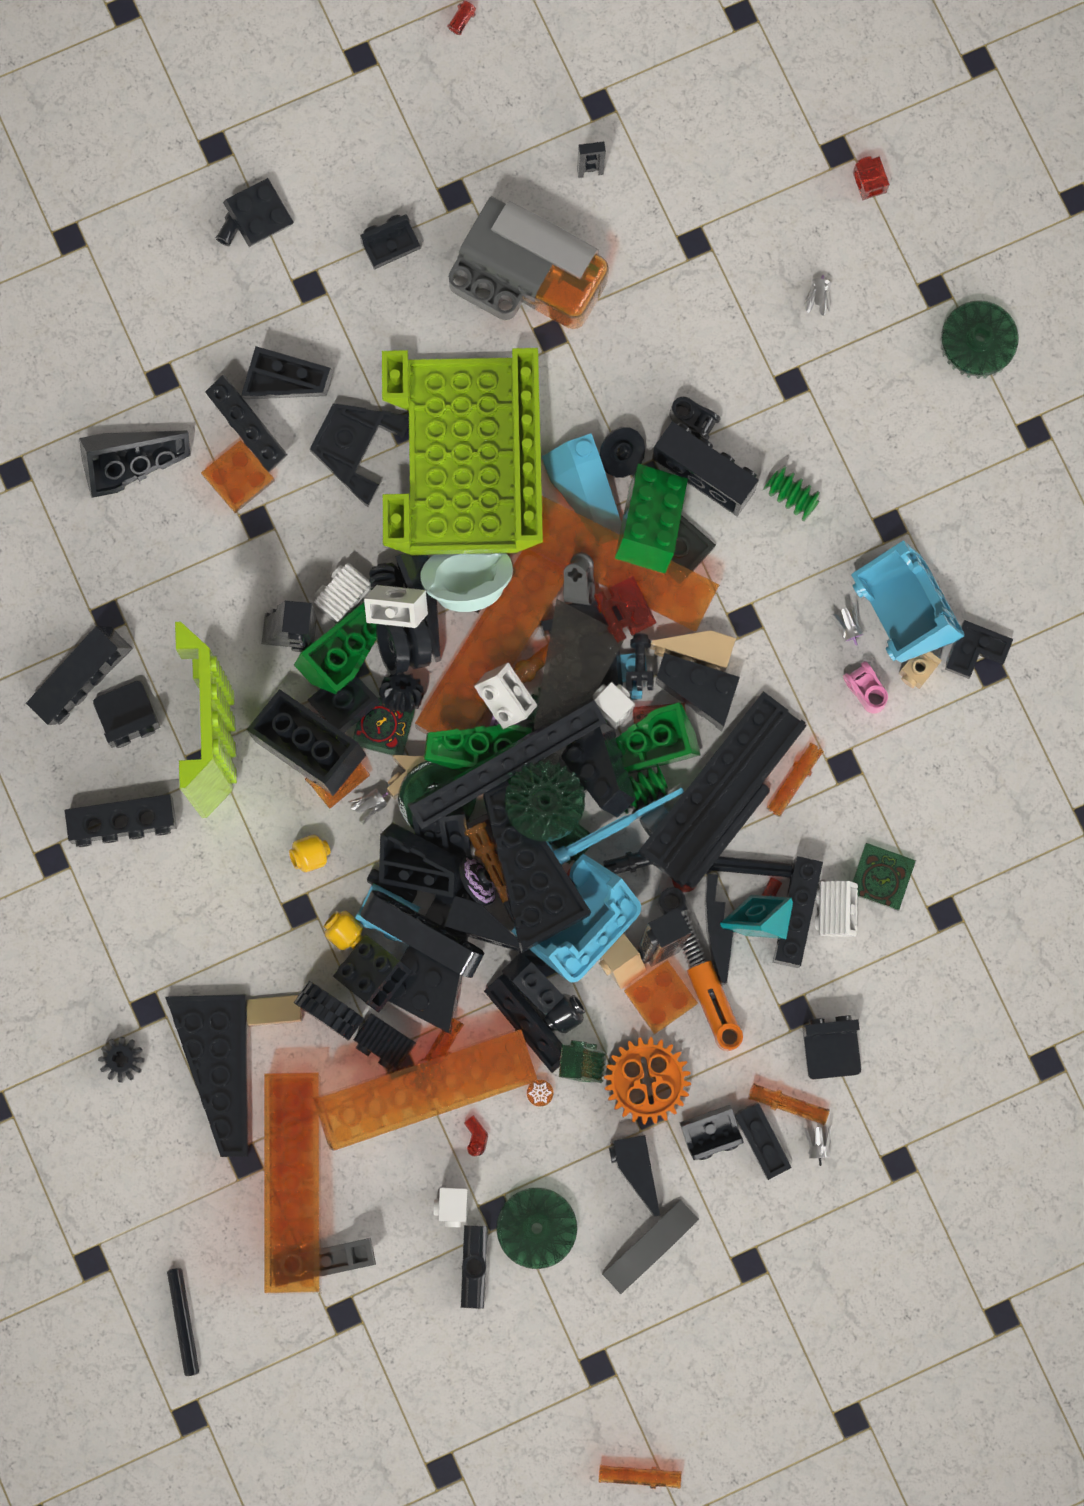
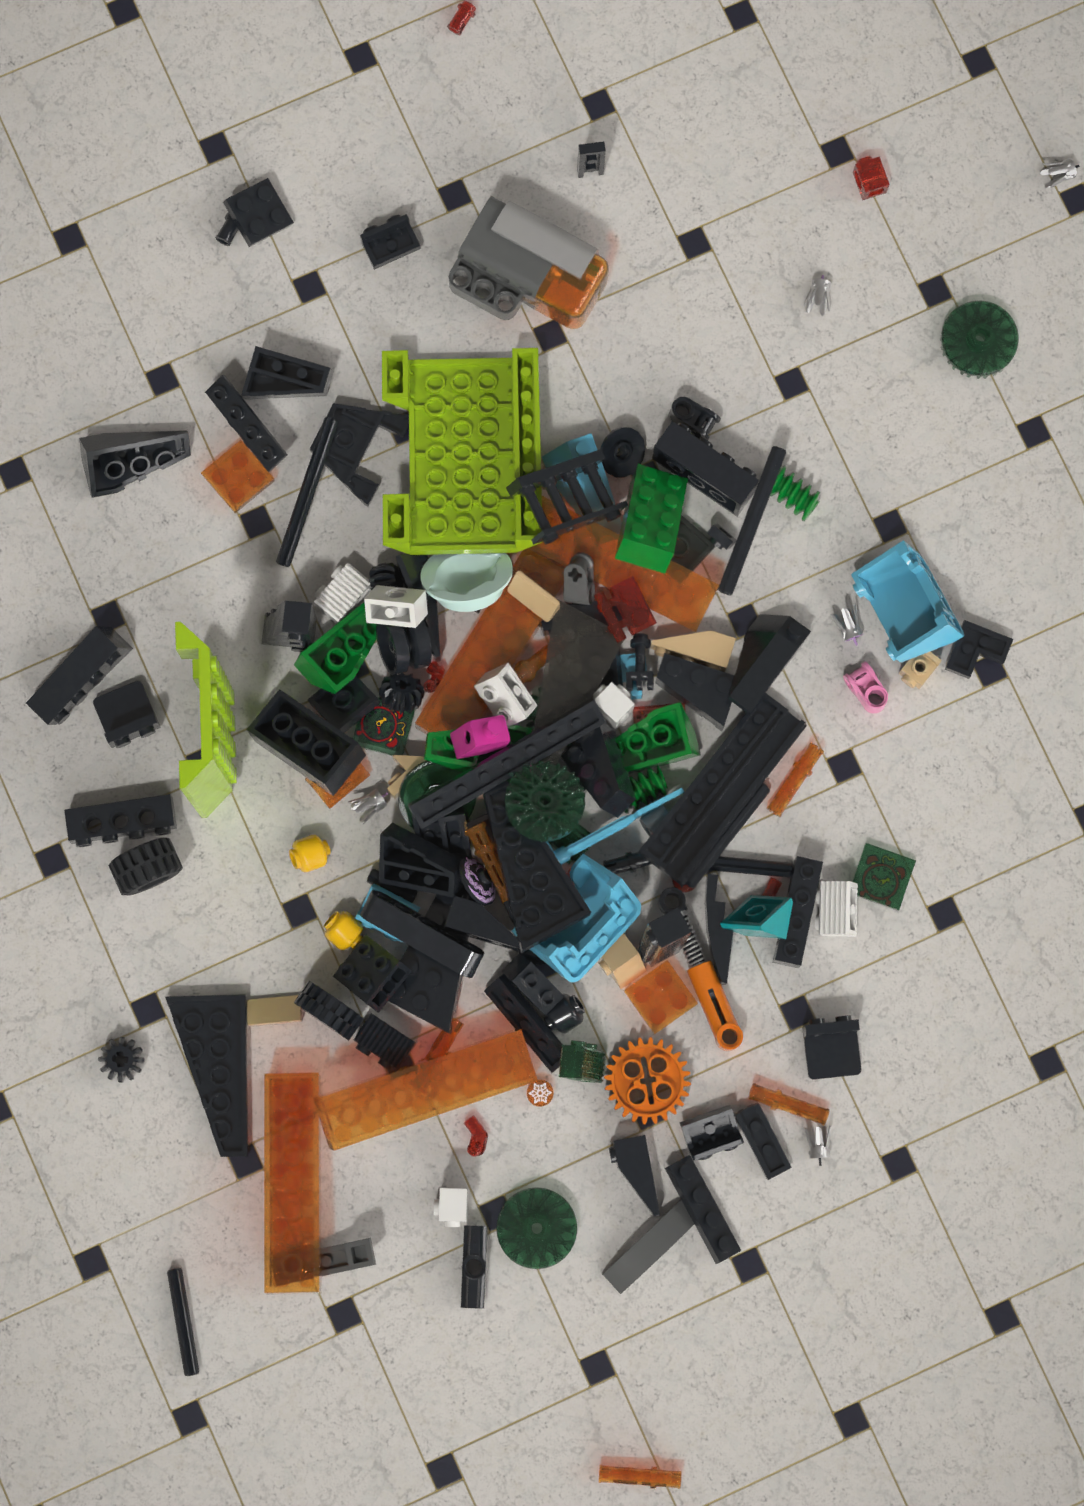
(145, 866): none -> black tyre
(307, 491): none -> black axle
(437, 675): none -> clear red arm
(486, 737): none -> dark pink torso
(533, 596): none -> tan slope
(568, 471): none -> black fence
(702, 1209): none -> black plate
(721, 537): none -> black plate
(752, 520): none -> black axle
(764, 655): none -> black wedge
(1066, 168): none -> flat silver piece

